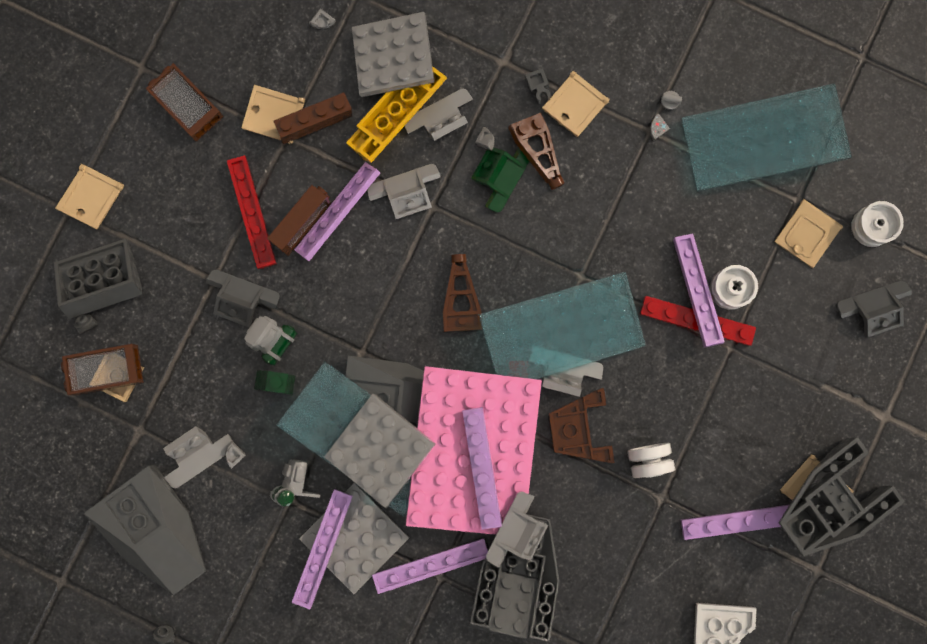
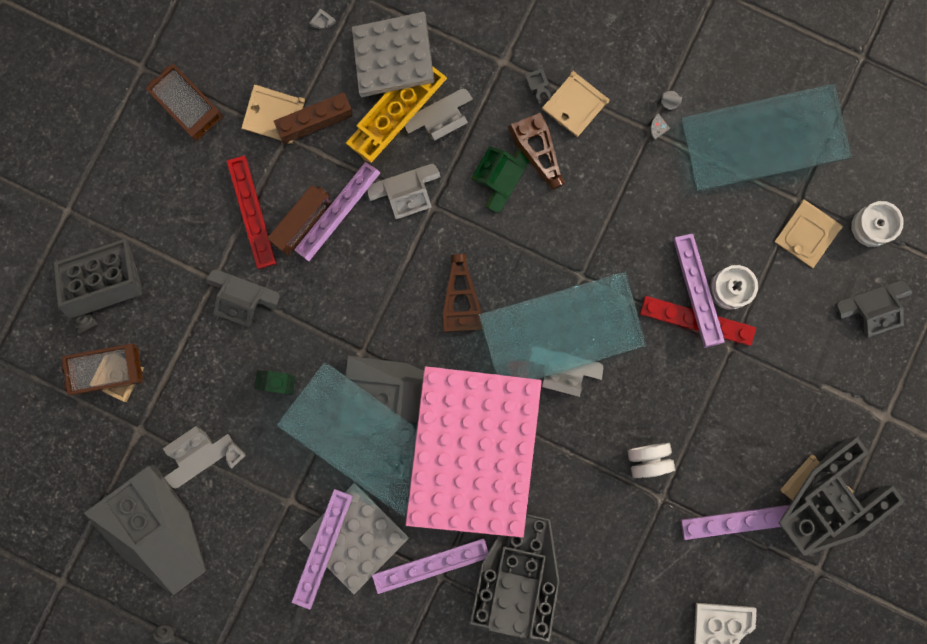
(92, 193): tan container -> none
(269, 338): light grey piece -> none
(292, 485): light grey piece -> none
(380, 450): light grey plate -> none
(482, 468): lavender plate -> none
(485, 139): light grey tile -> none
(518, 533): light grey plate -> none
(571, 429): reddish brown wing -> none

